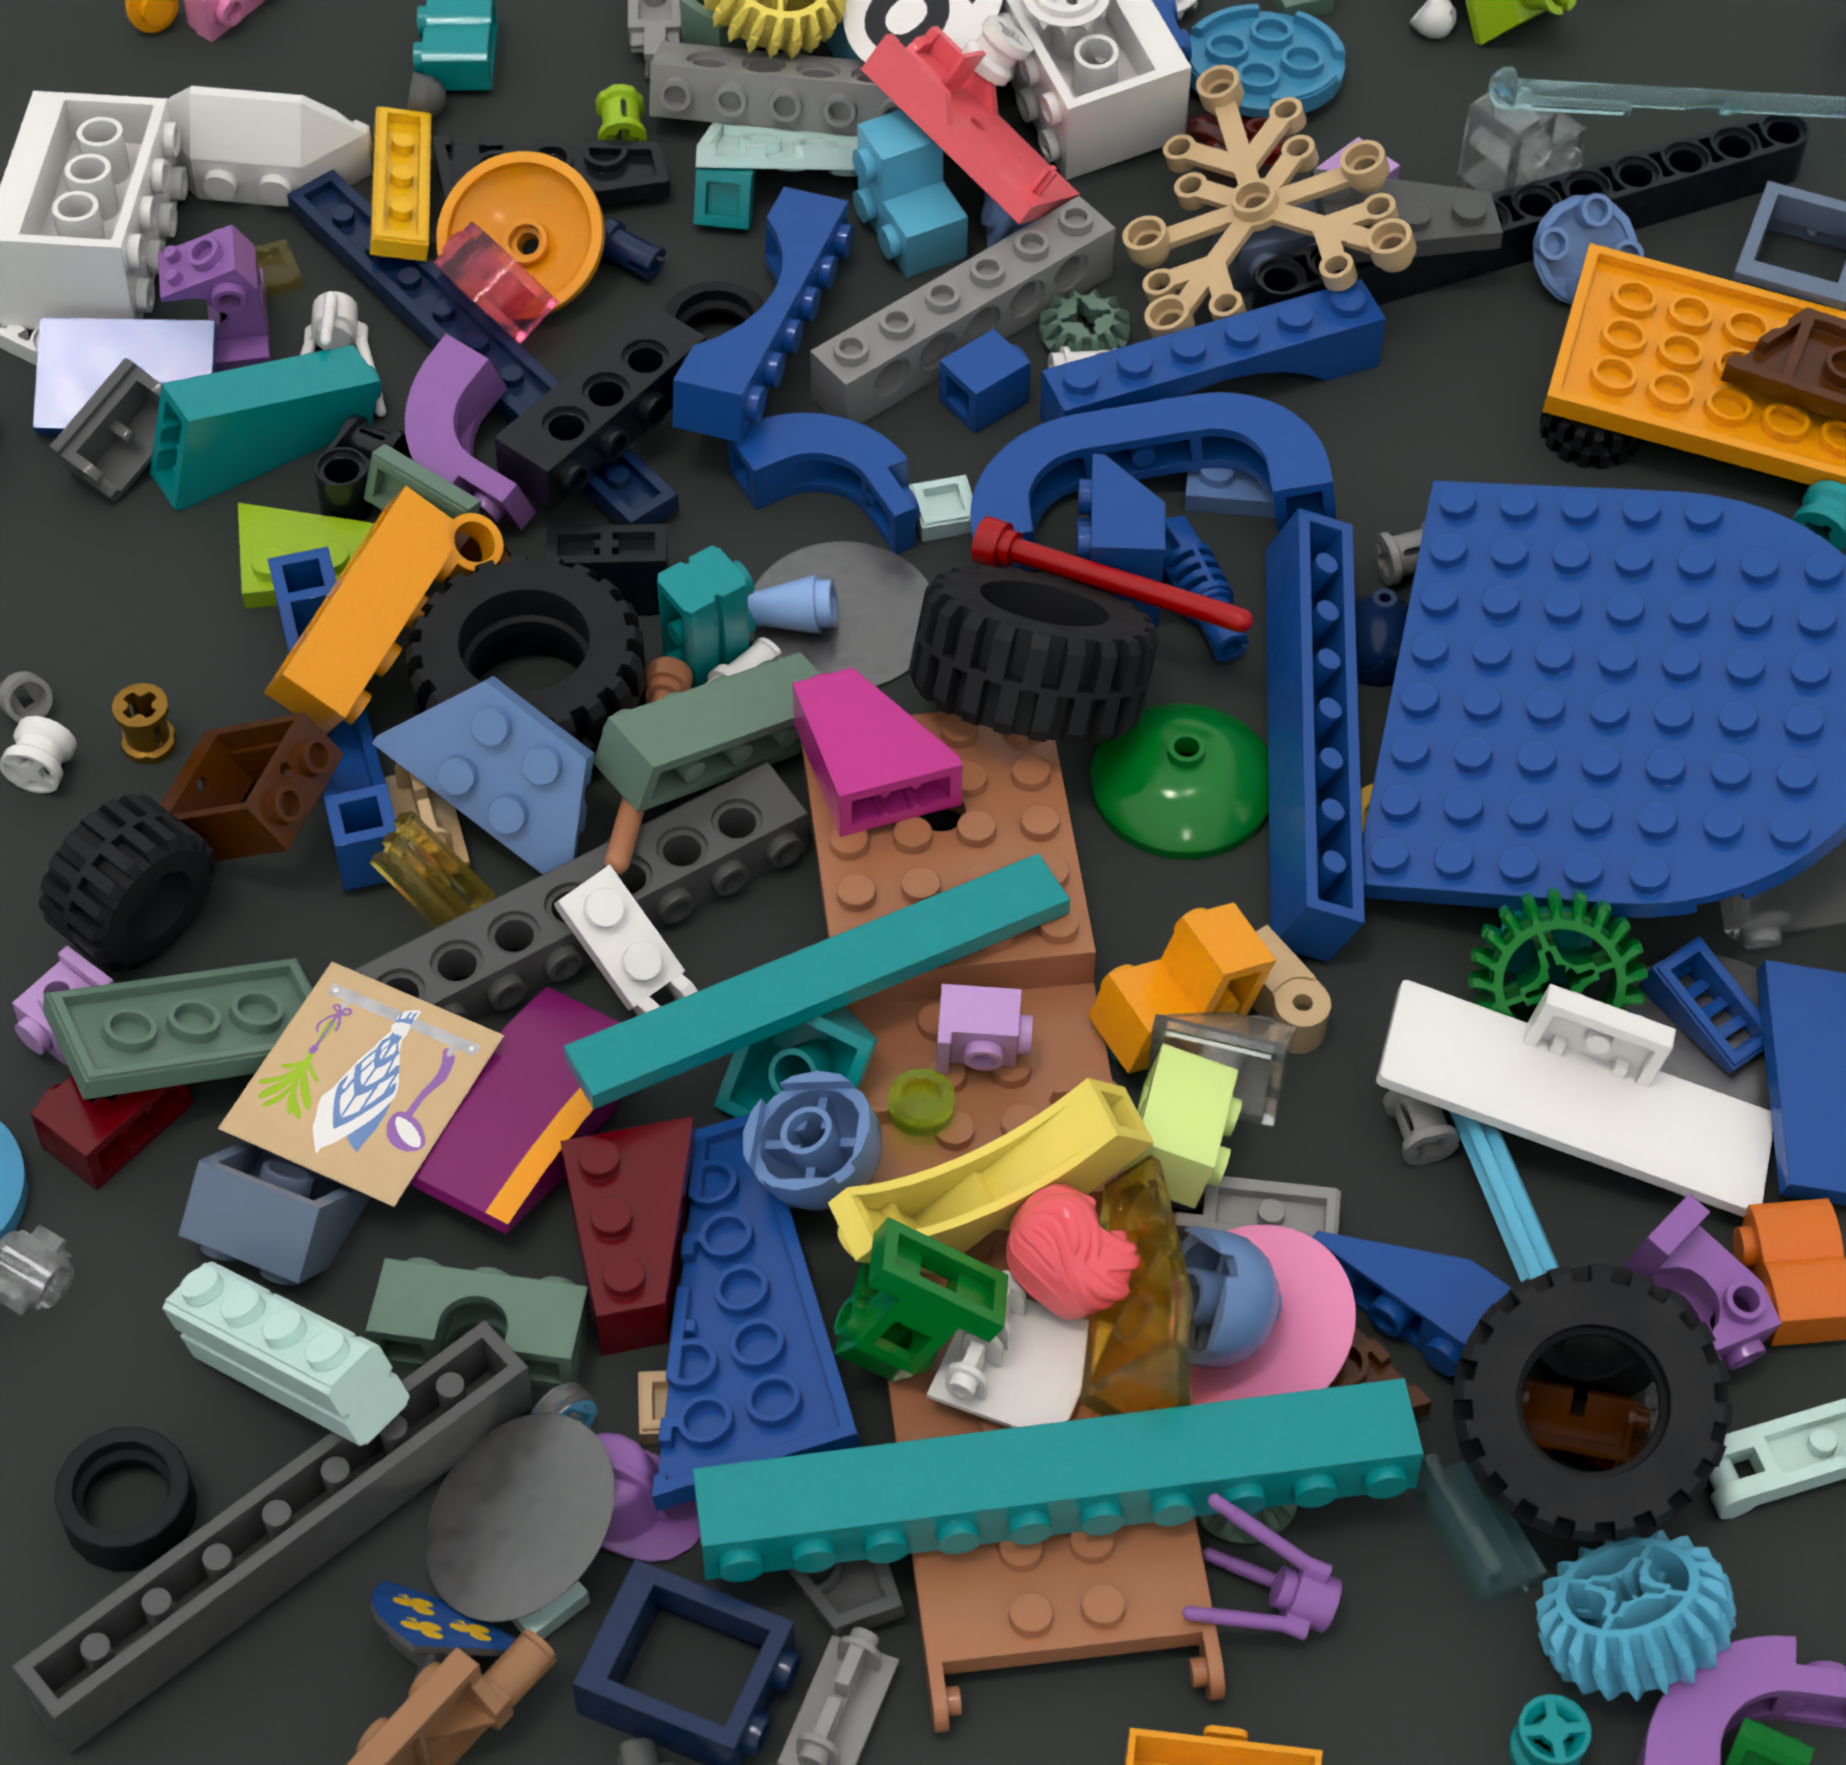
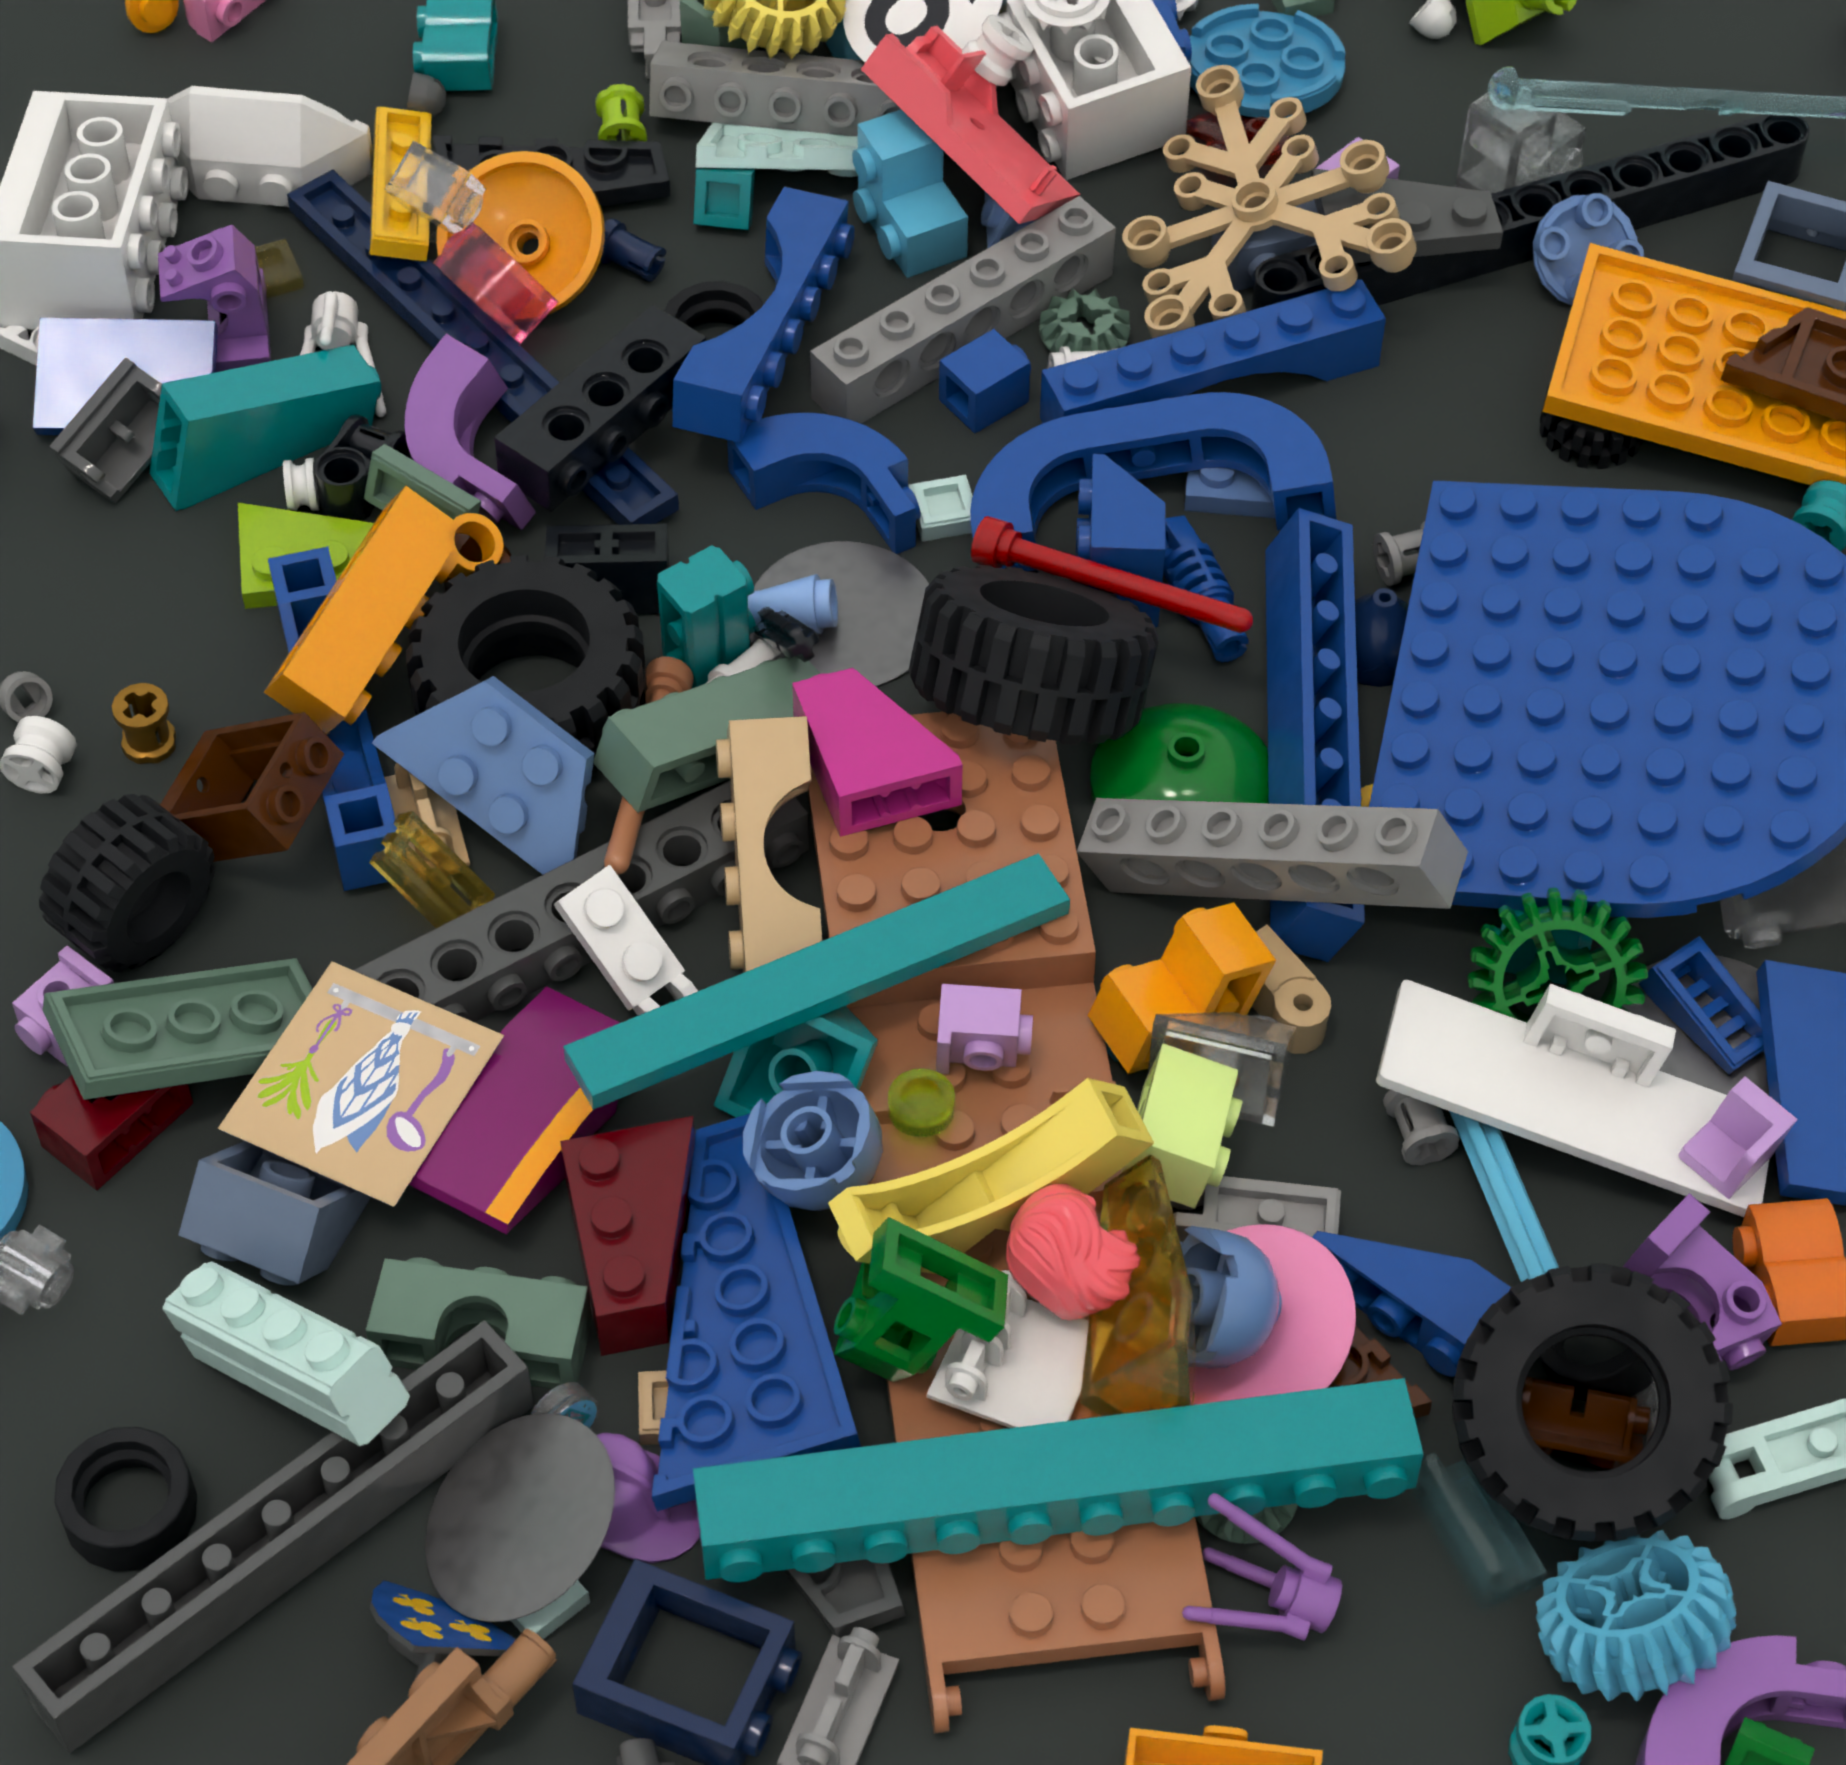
(300, 485): none -> white bush
(436, 189): none -> clear brick
(766, 769): none -> tan arch
(786, 634): none -> black axle
(1274, 851): none -> light grey brick
(1738, 1138): none -> lavender panel

